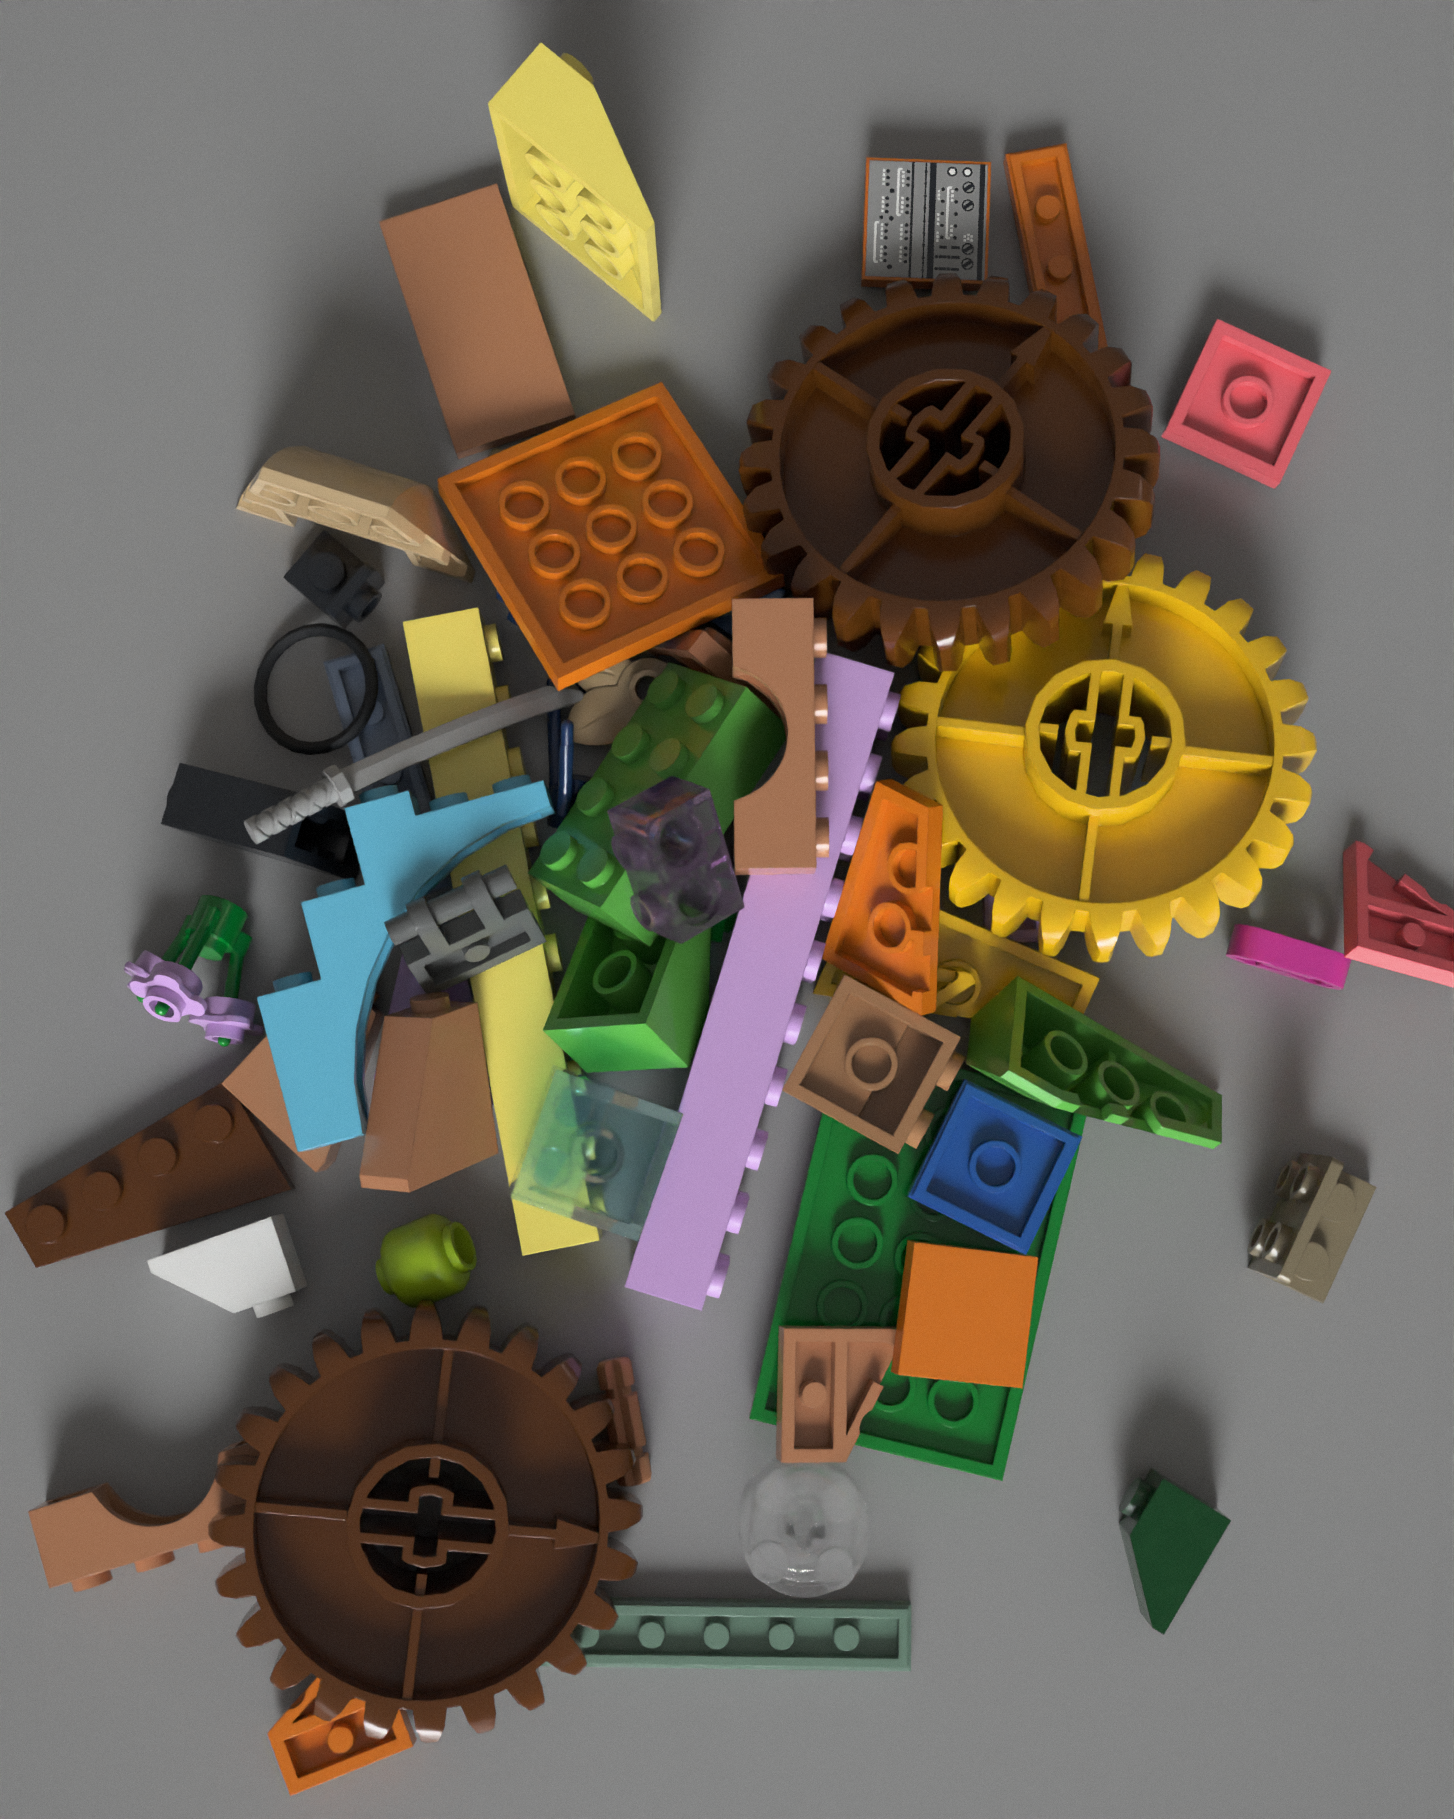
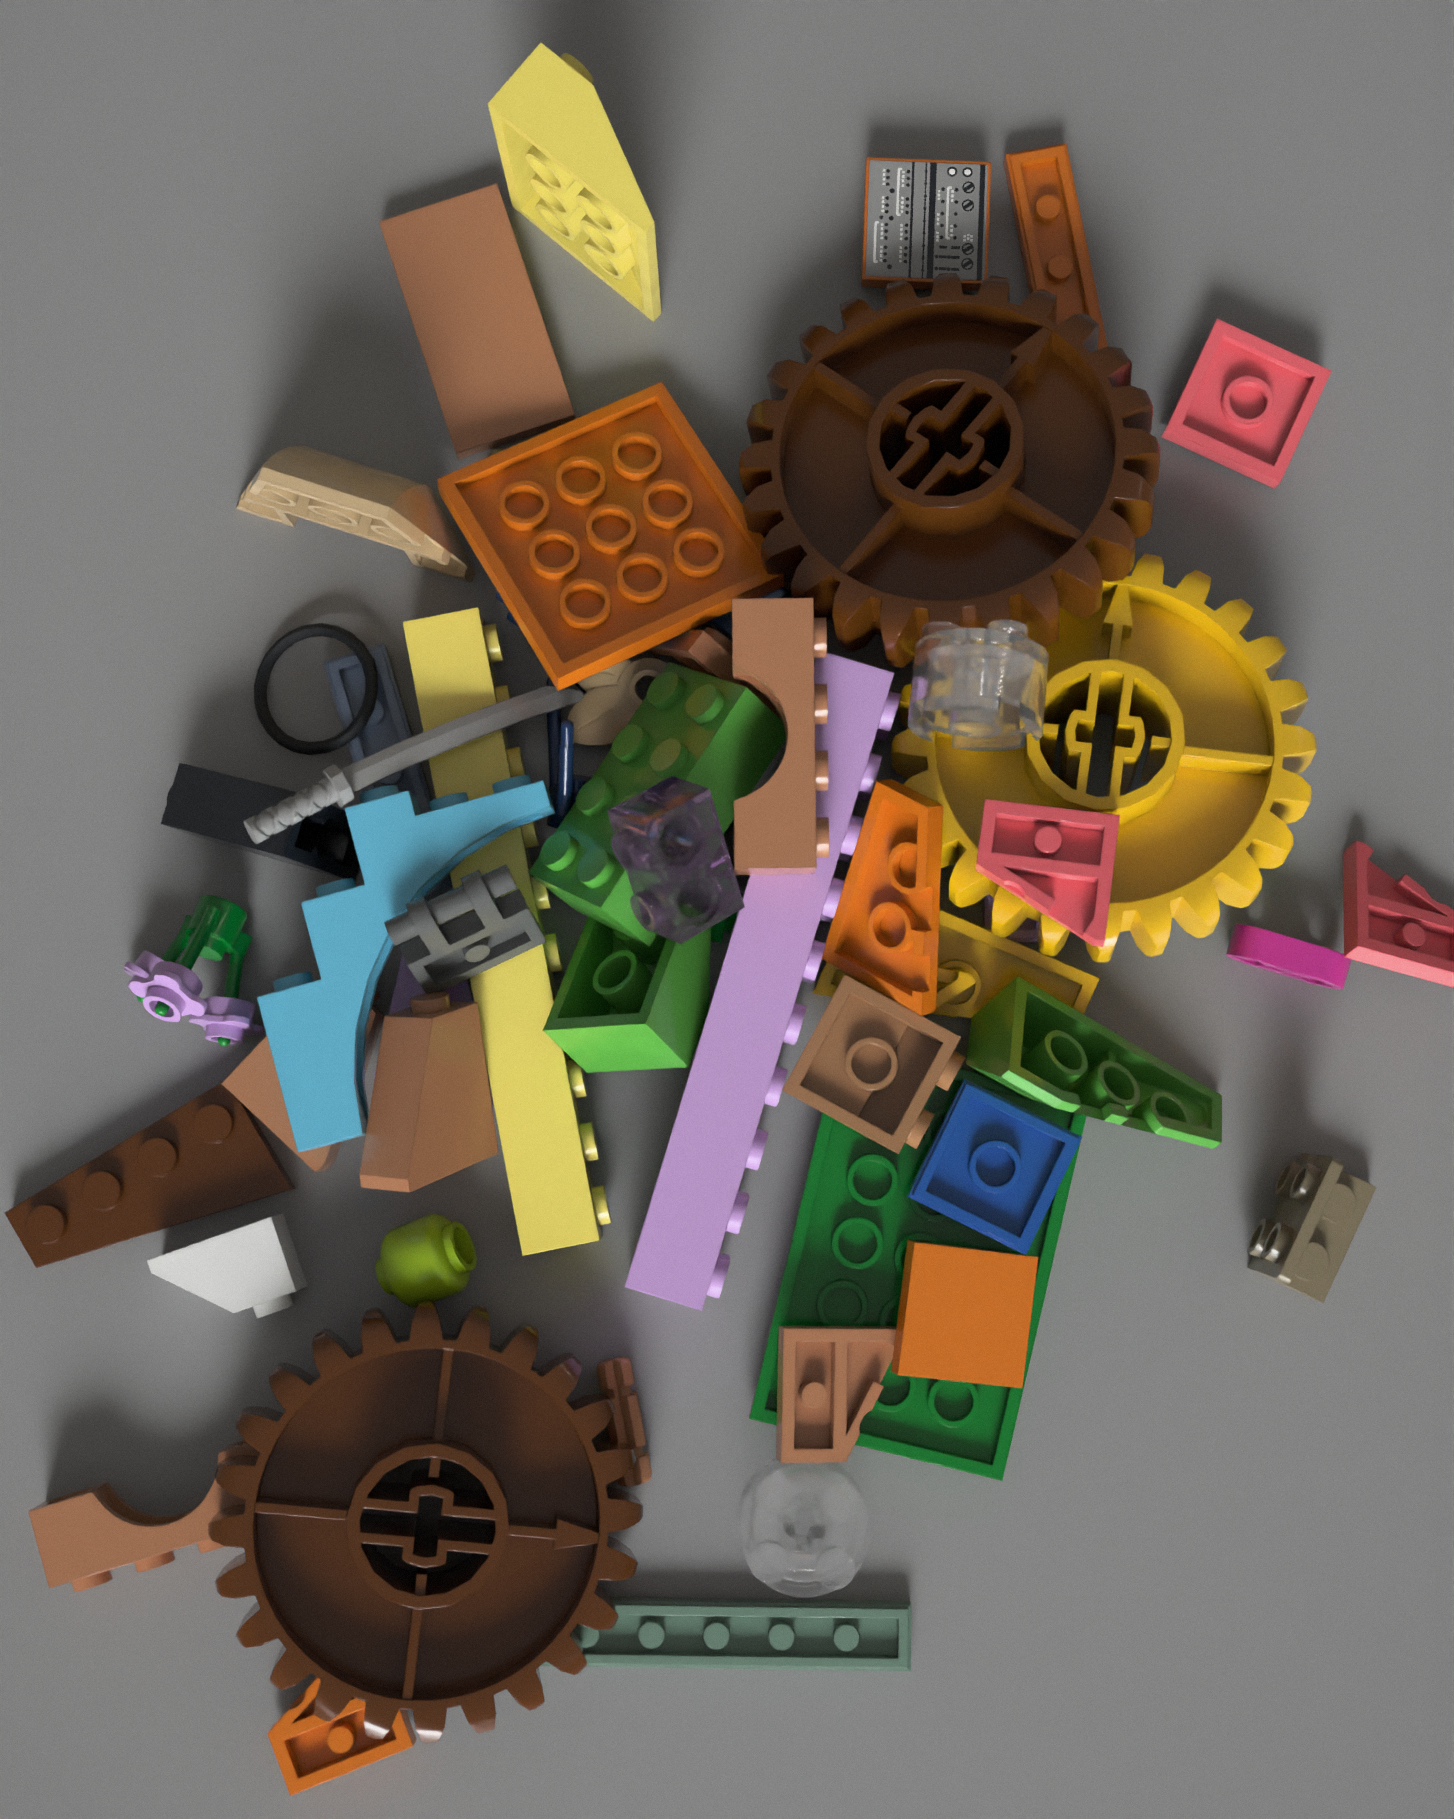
(336, 581): black bracket -> none
(595, 1153): clear light blue slope -> none
(978, 685): none -> clear brick
(1052, 861): none -> coral wing
(1166, 1543): dark green slope -> none

